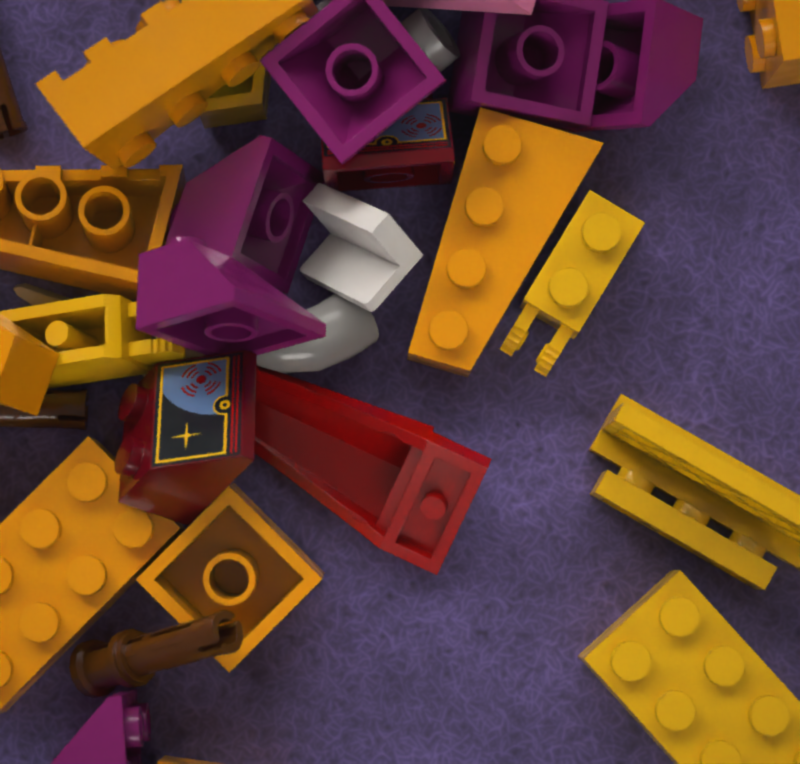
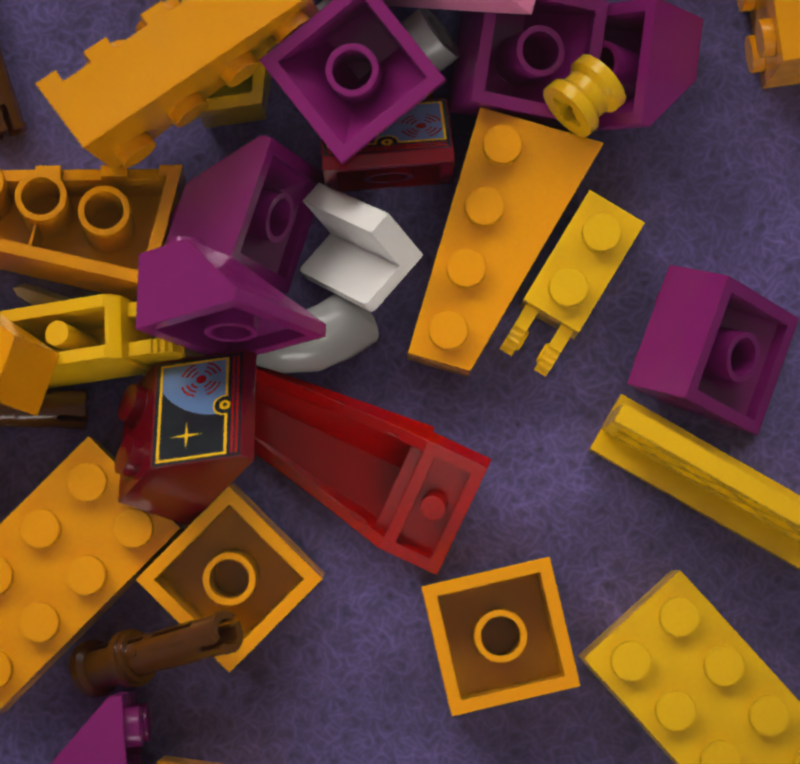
(500, 636): none -> light orange brick
(584, 95): none -> yellow wheel
(685, 527): yellow plate -> none
(713, 348): none -> magenta slope

